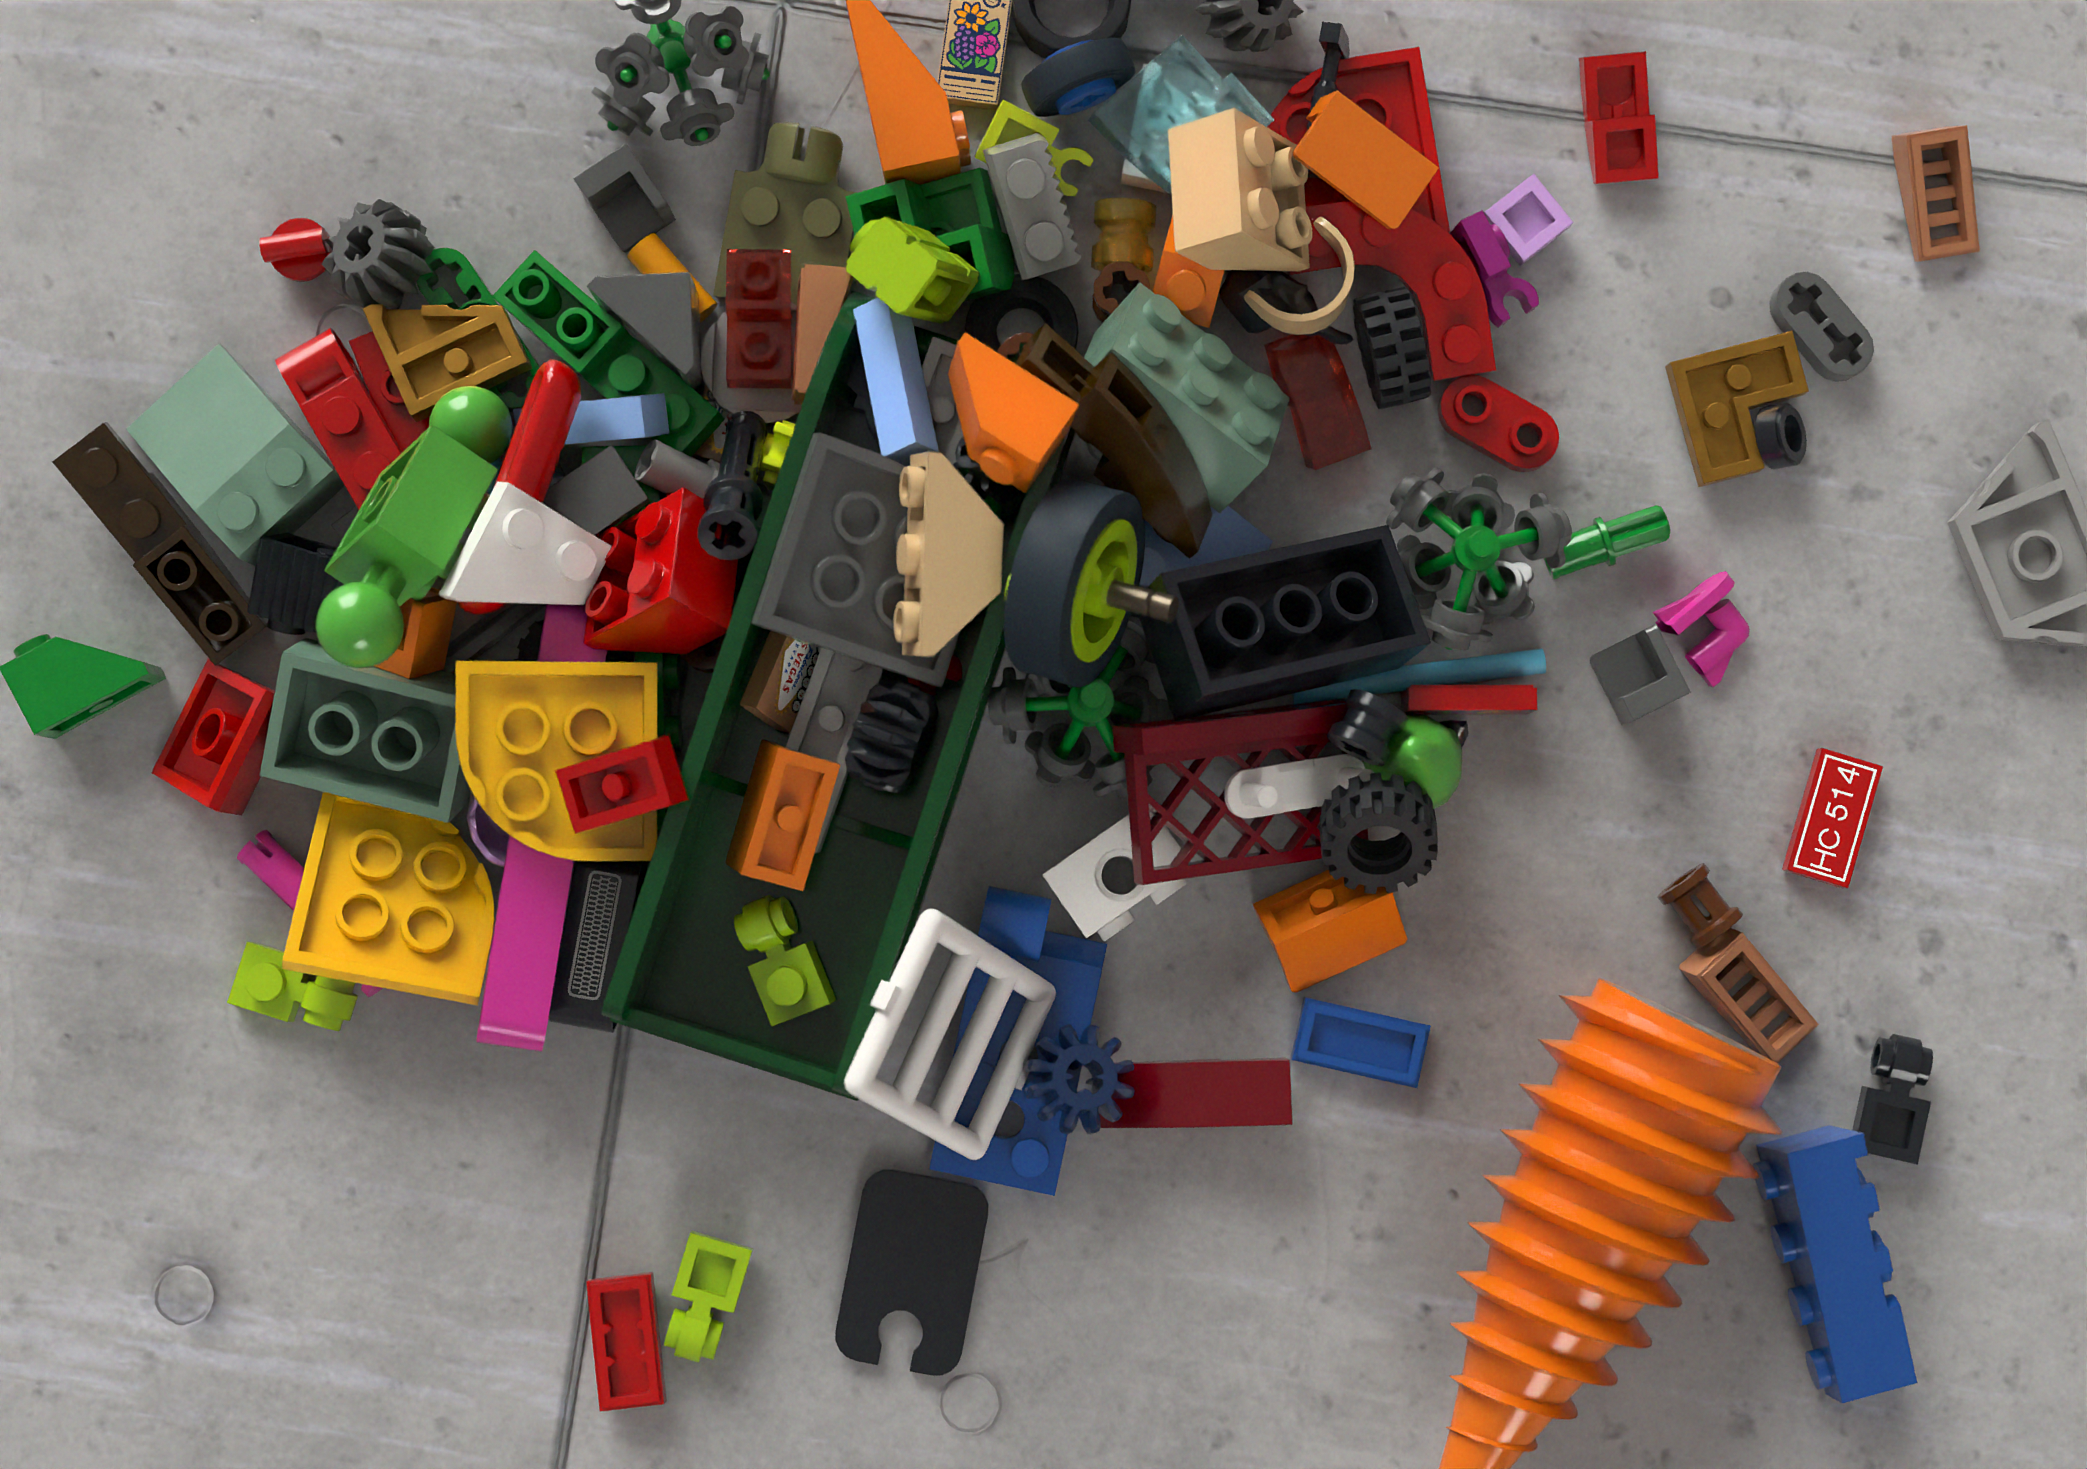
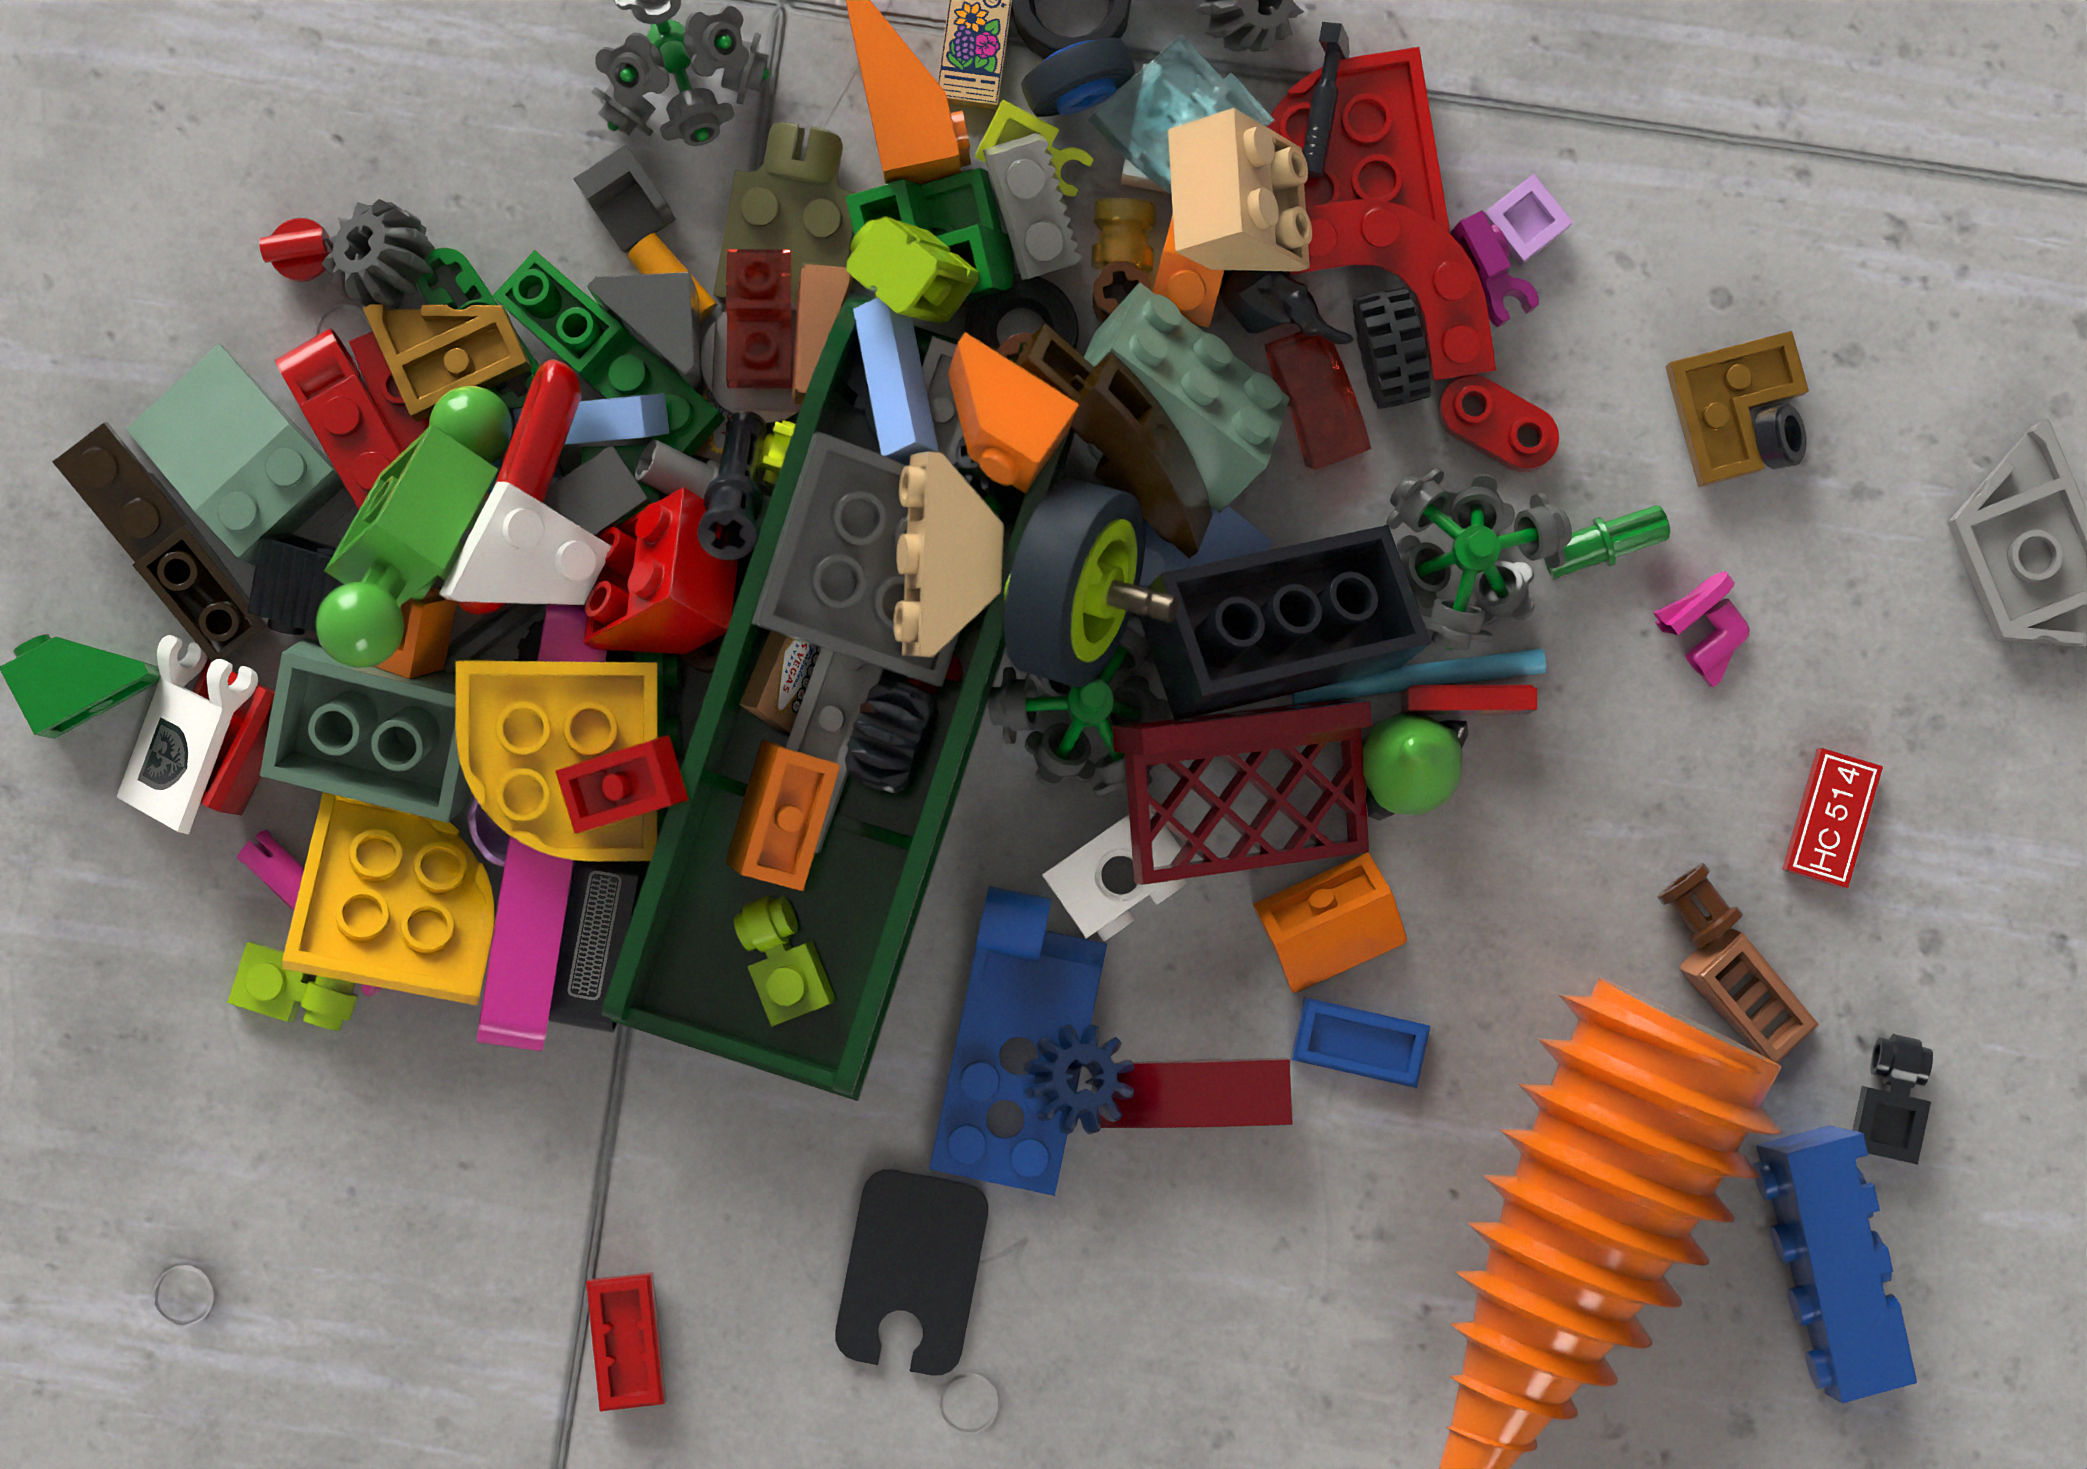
(182, 735): none -> white flag
(709, 1277): lime plate -> none
(891, 1004): white bar -> none
(1290, 785): white piece -> none
(1320, 319): tan helmet -> none
(1363, 159): orange panel -> none
(1367, 727): black wheel -> none
(1381, 861): black tyre -> none
(1618, 118): red slope -> none
(1639, 675): dark grey panel -> none
(1833, 317): dark grey beam -> none
(1958, 169): nougat slope -> none

